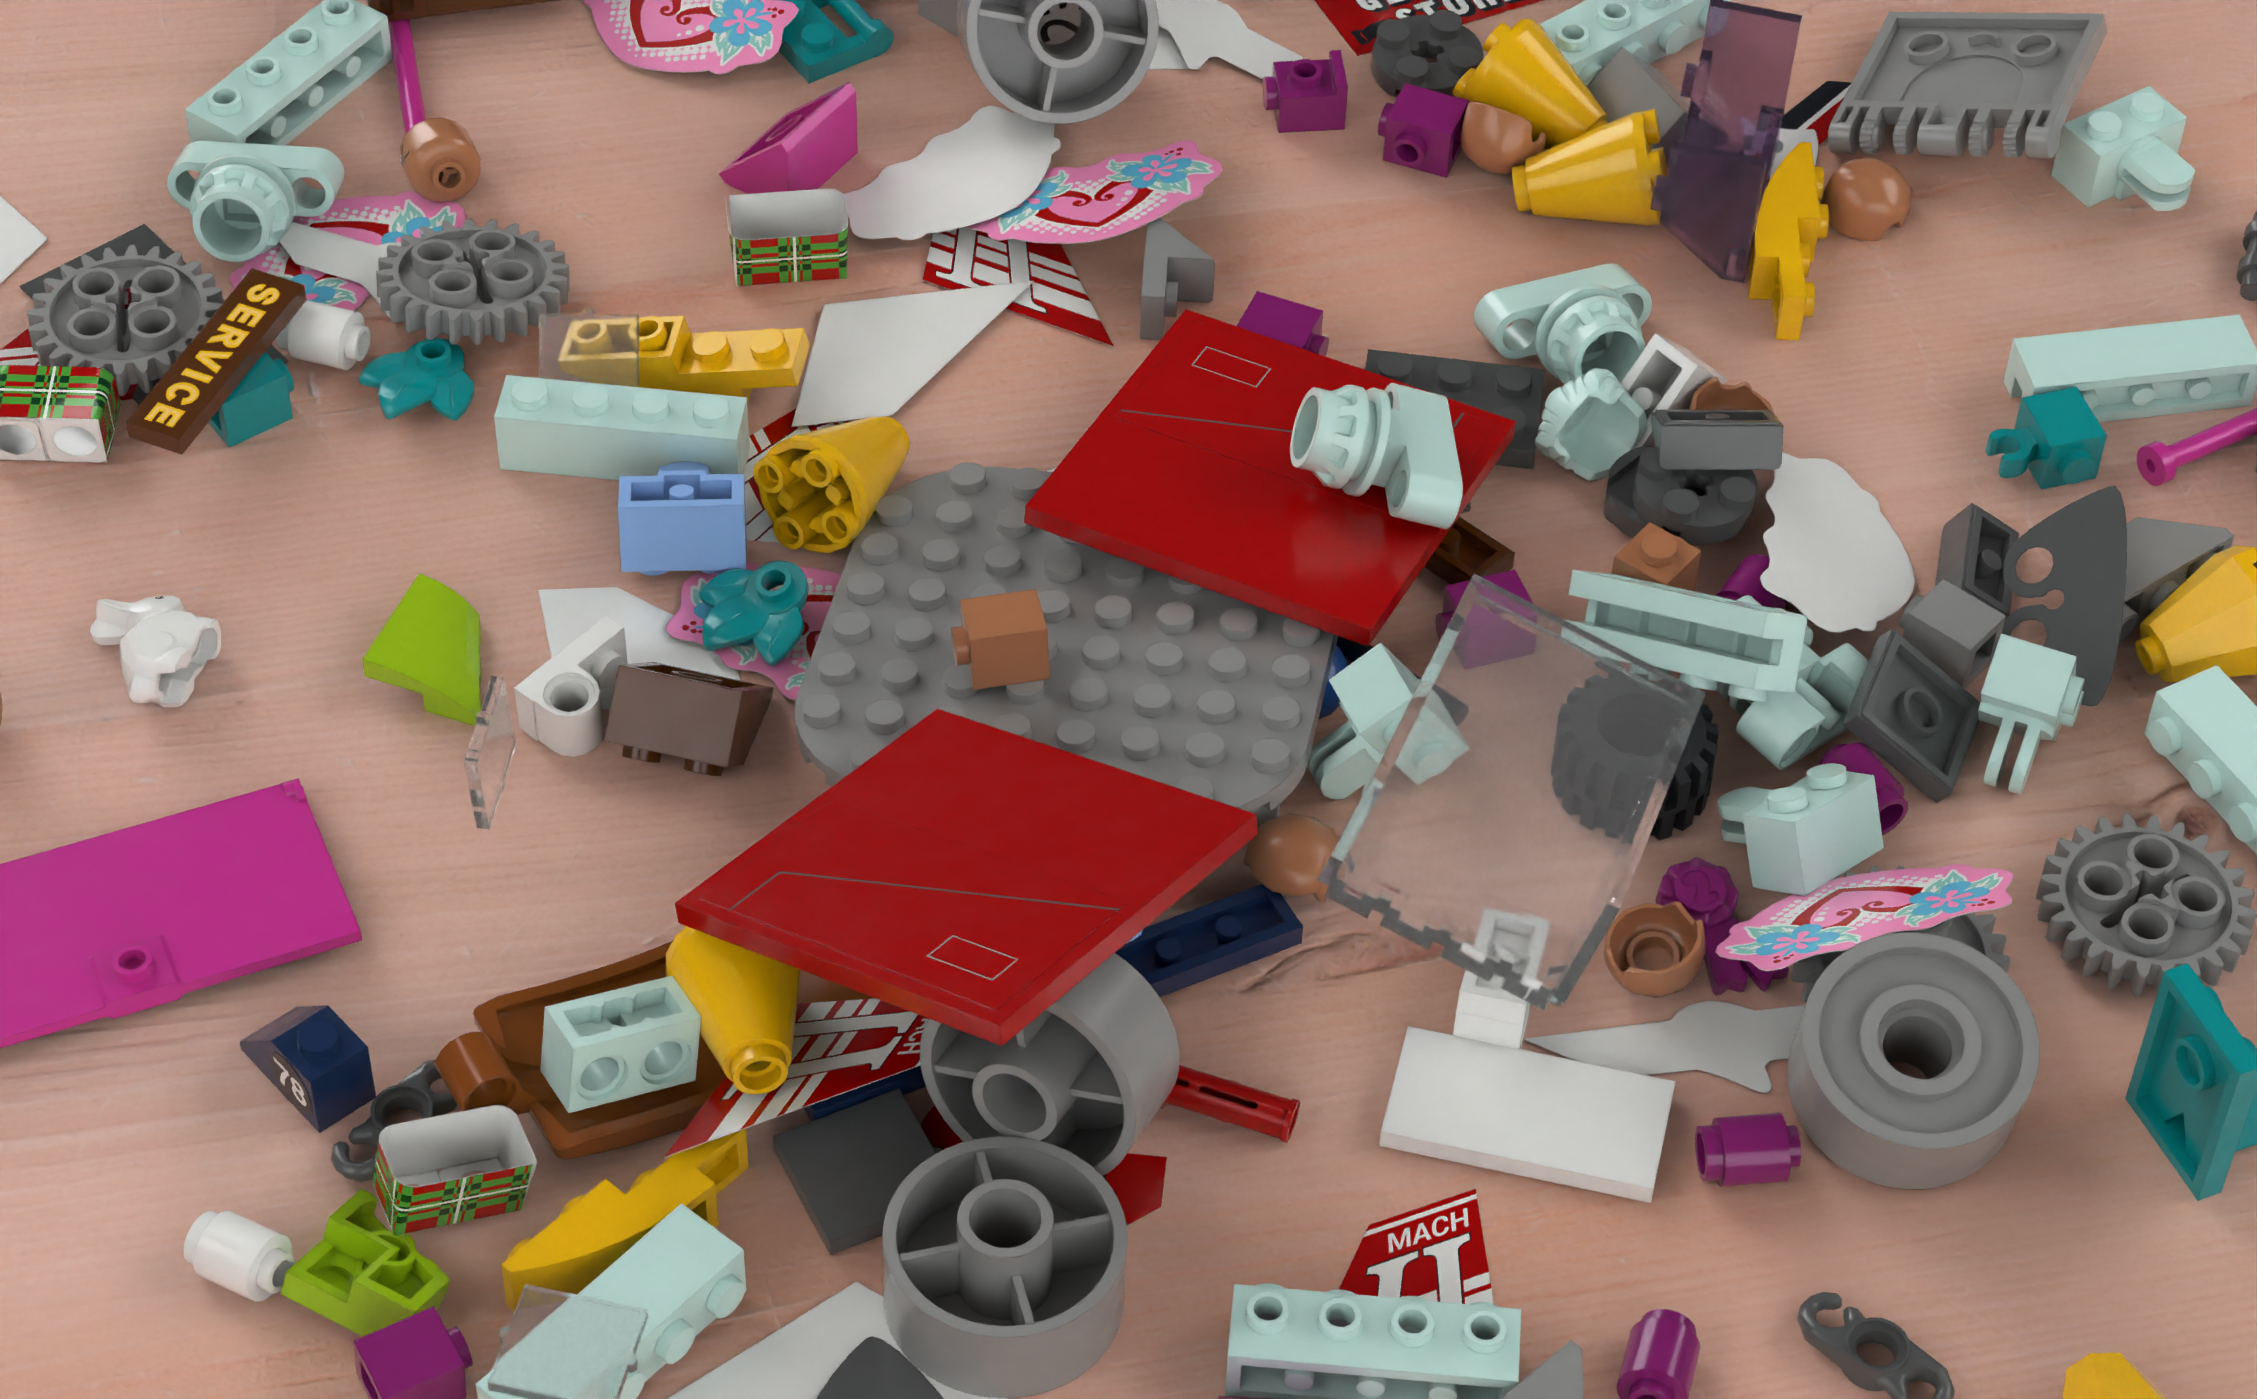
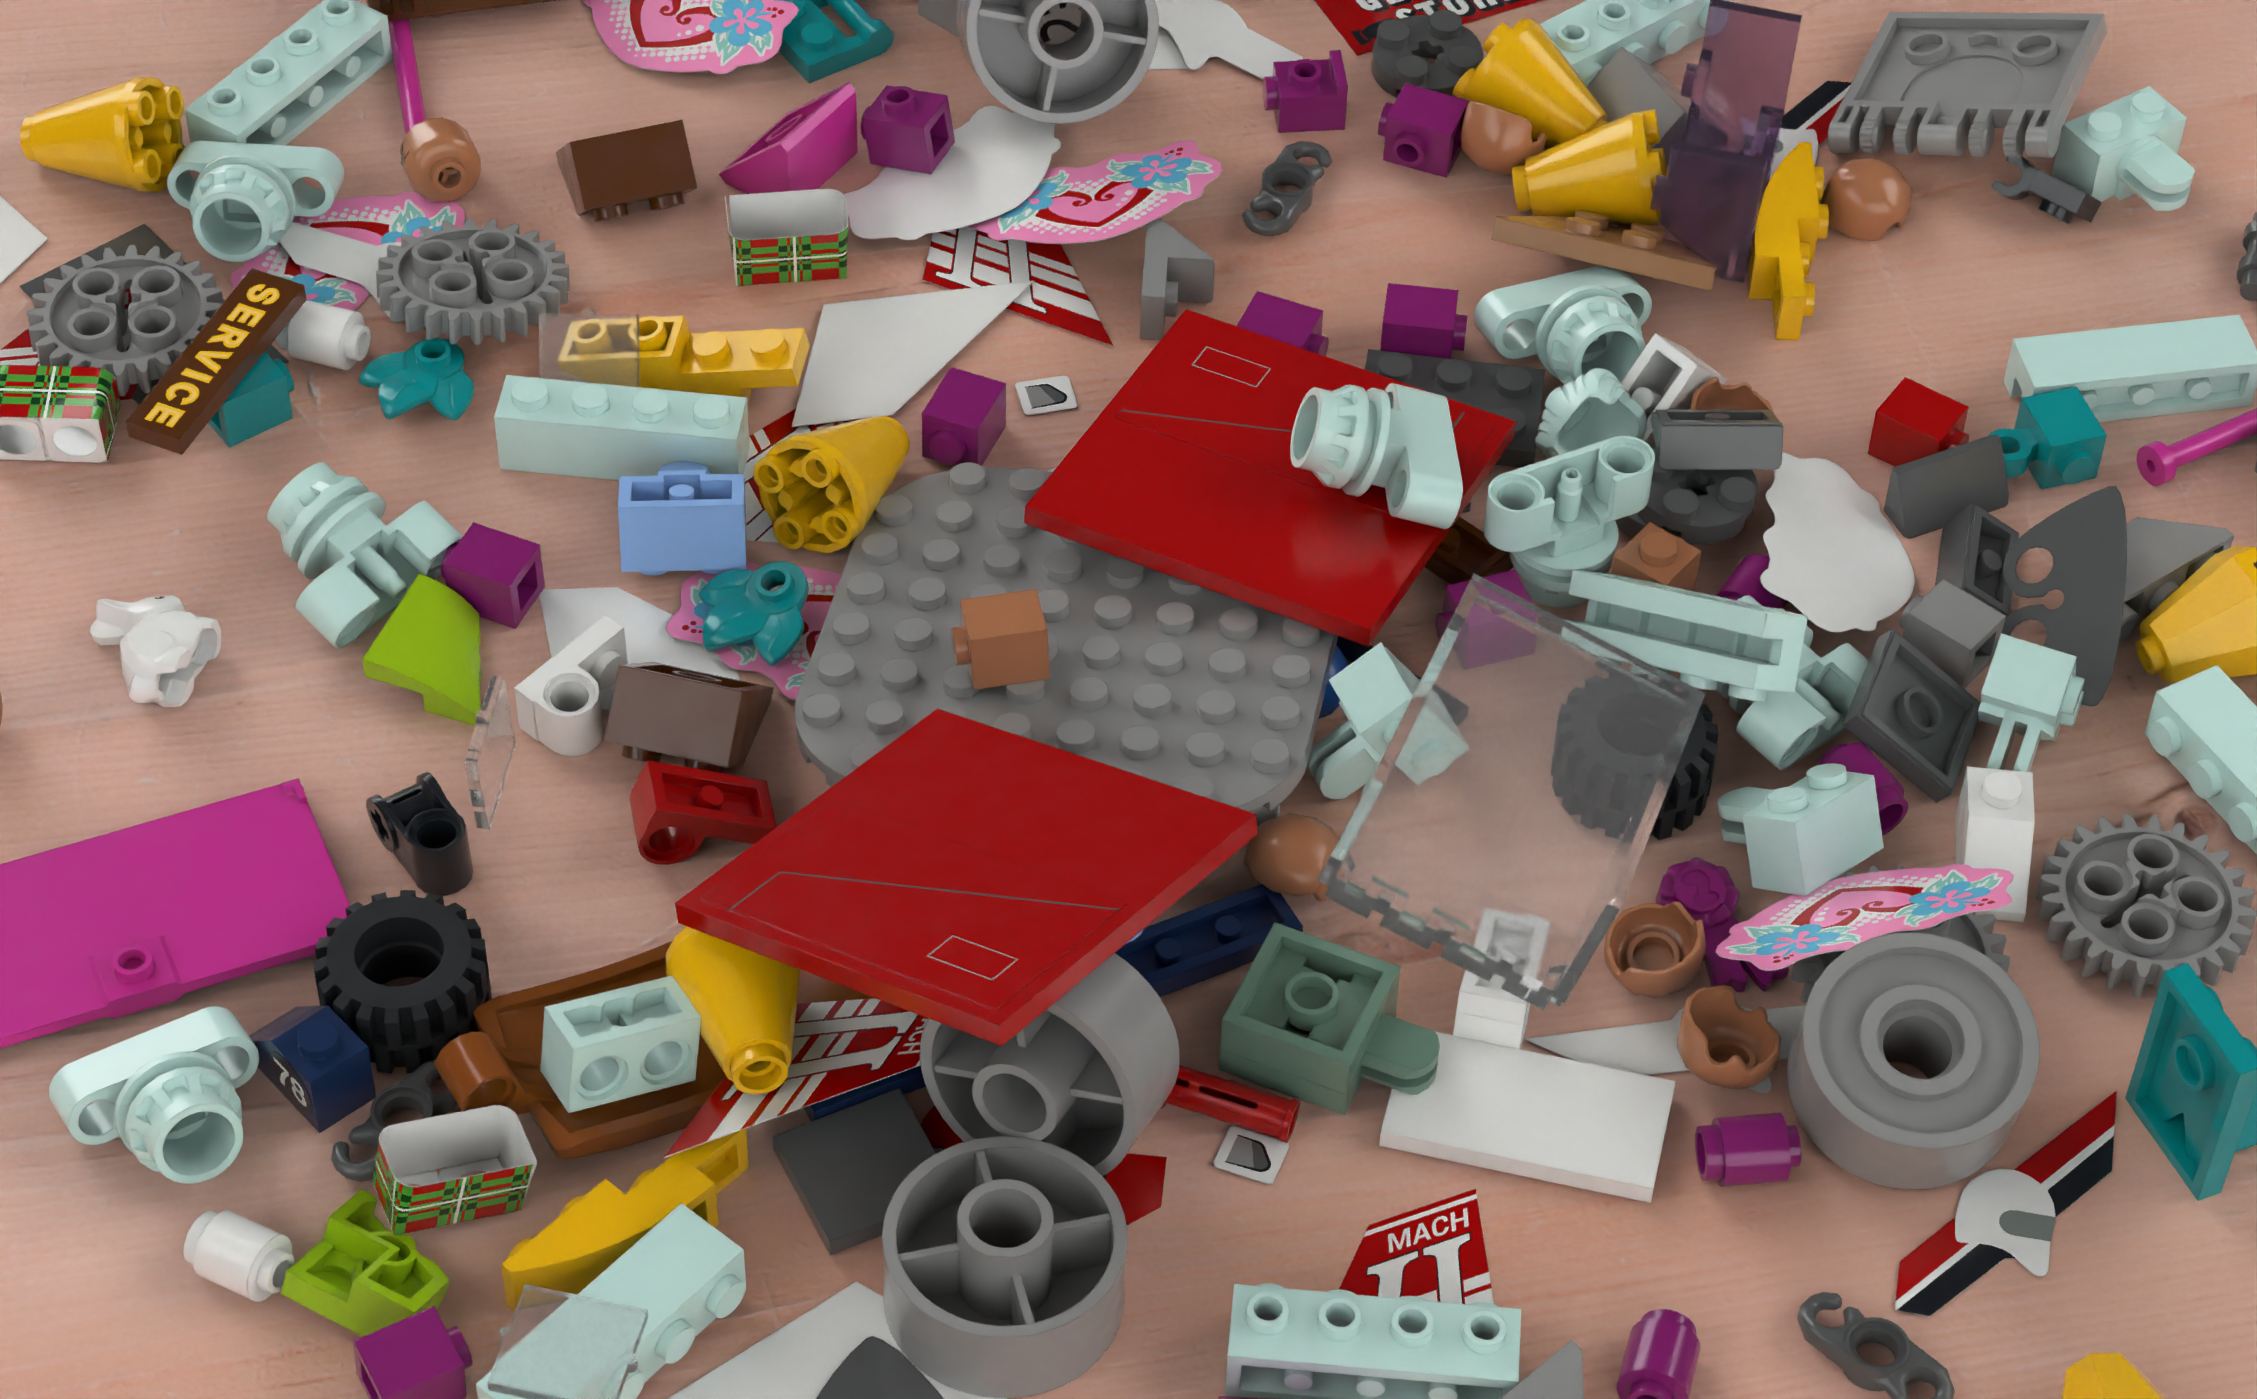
(111, 135): none -> yellow cone
(165, 1094): none -> light aqua beam
(355, 559): none -> light aqua beam
(397, 941): none -> black tyre
(424, 835): none -> black piece
(495, 573): none -> magenta brick
(628, 169): none -> reddish brown slope
(683, 805): none -> red plate
(908, 129): none -> magenta brick
(963, 418): none -> magenta brick
(1046, 395): none -> white sticker
(1251, 1155): none -> white sticker
(1287, 205): none -> dark grey piece
(1351, 1015): none -> sand green brick
(1422, 321): none -> magenta brick
(1565, 512): none -> light aqua beam
(1591, 240): none -> medium nougat wing
(1725, 1041): none -> nougat hair
(1916, 424): none -> red brick
(1941, 485): none -> dark grey slope
(1997, 830): none -> white slope
(2008, 1215): none -> sticker
(2058, 197): none -> black plate

